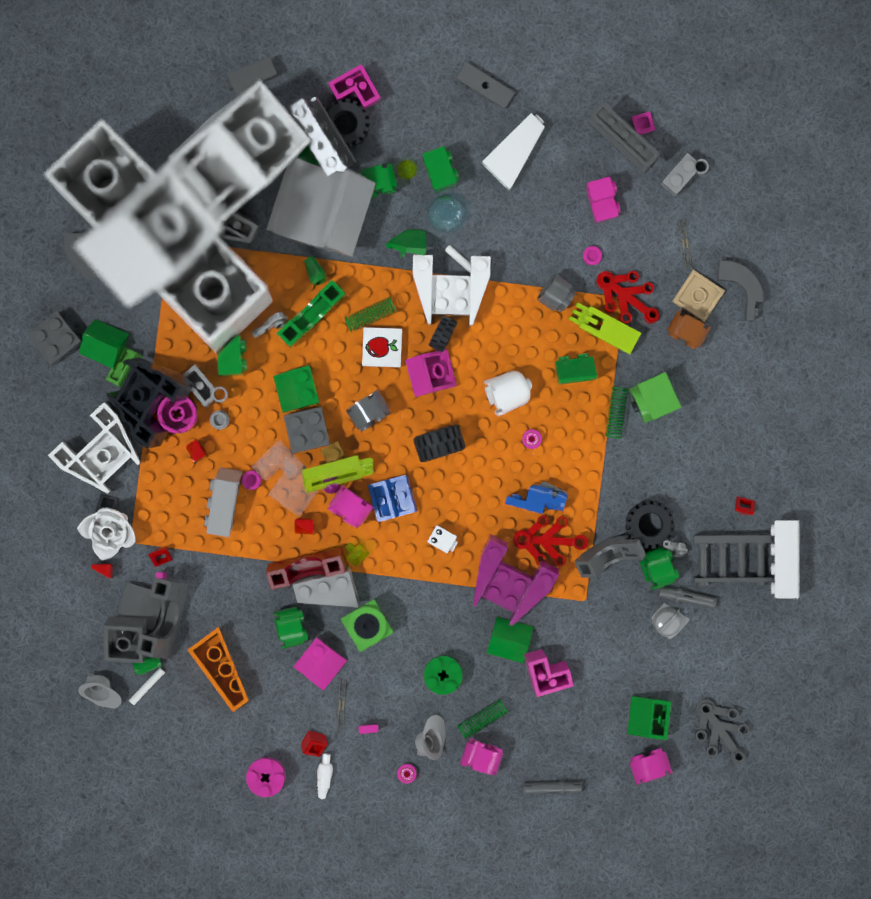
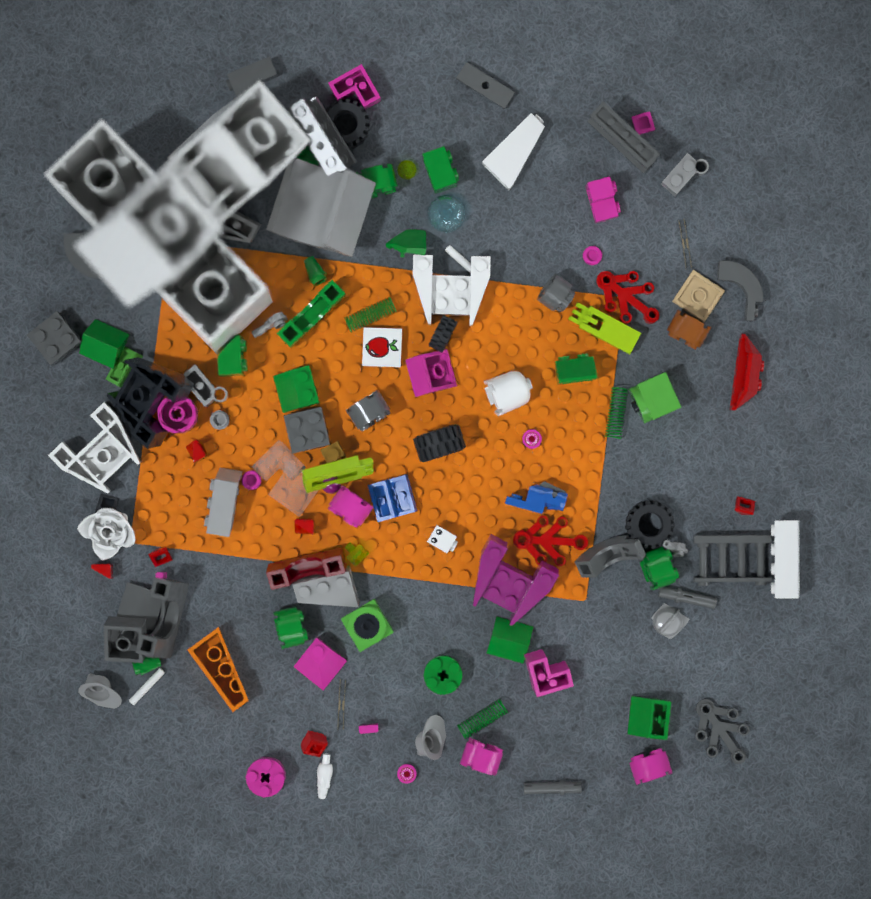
(747, 372): none -> red wedge

